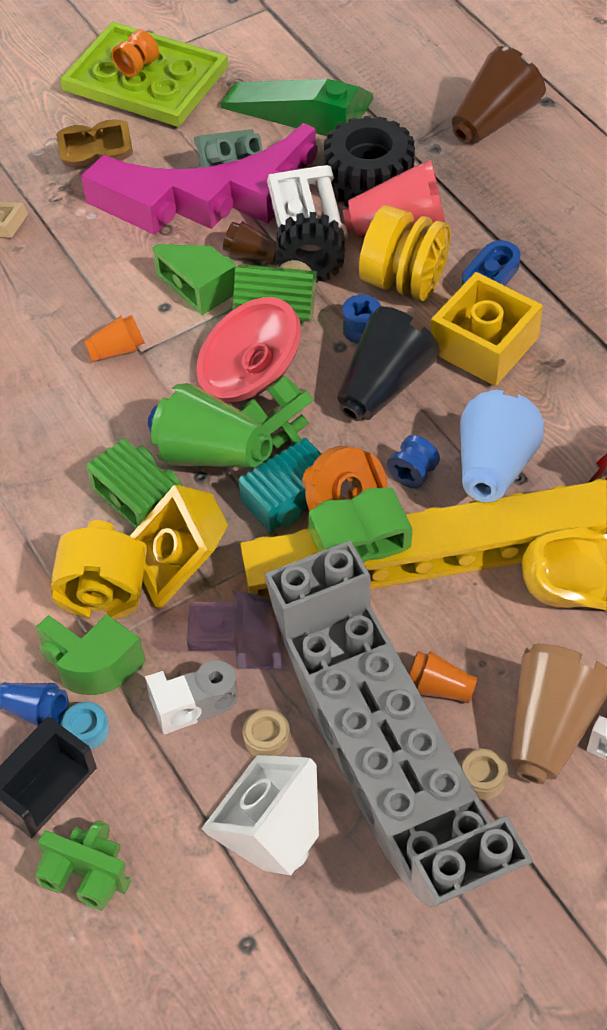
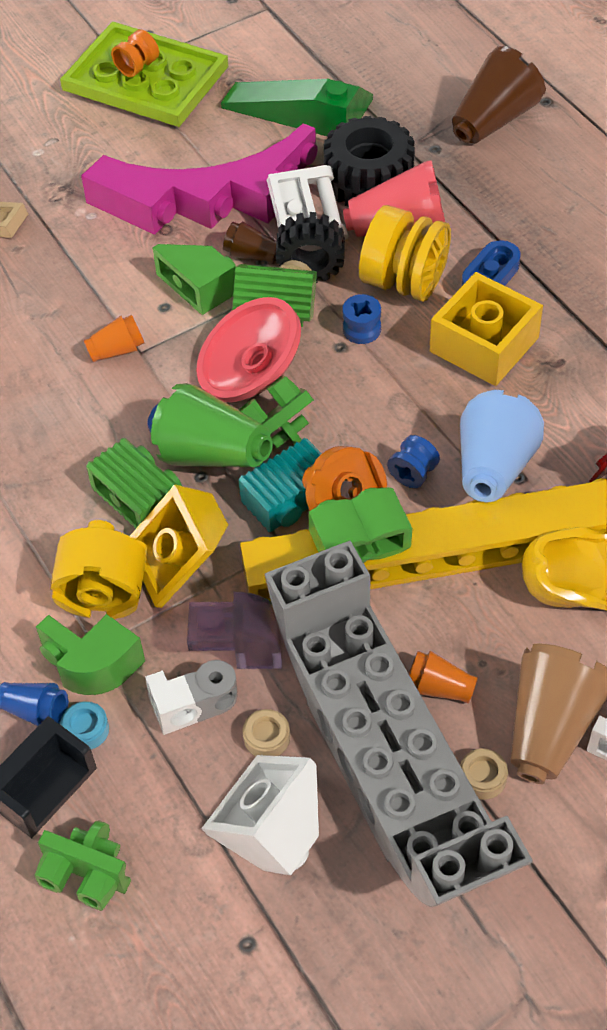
(85, 145): pearl gold brick -> none
(227, 147): sand green hips -> none
(385, 362): black cone -> none

